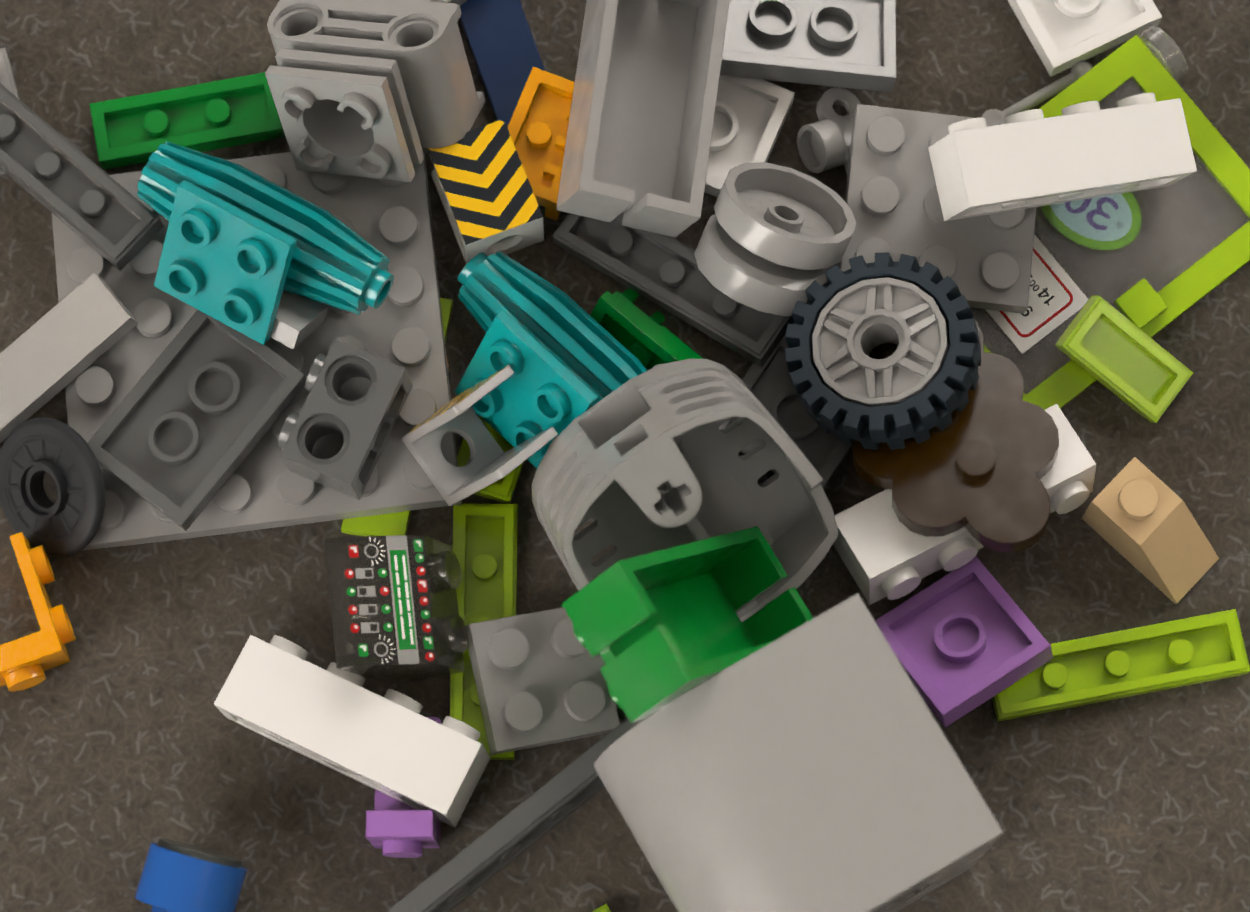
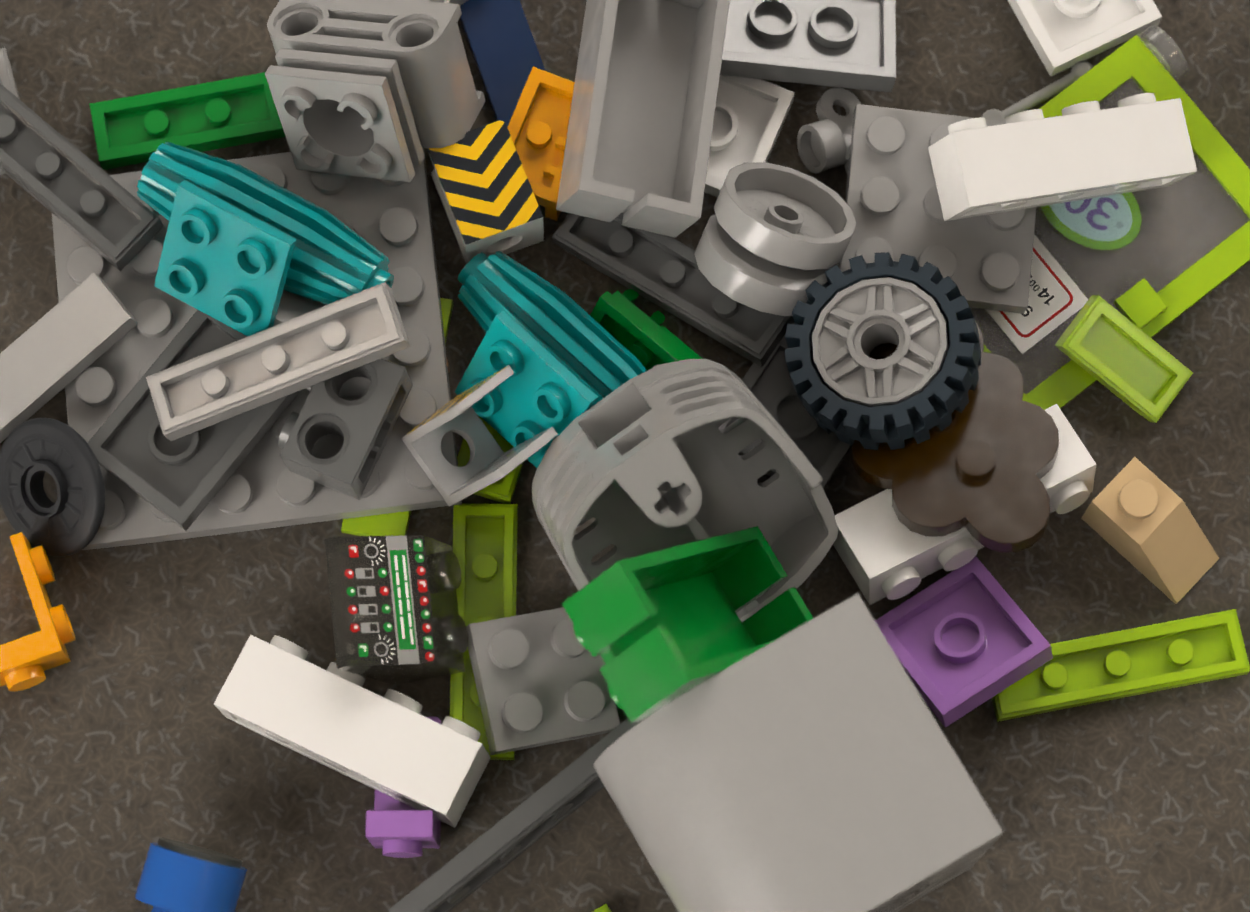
(277, 361): none -> light grey tile

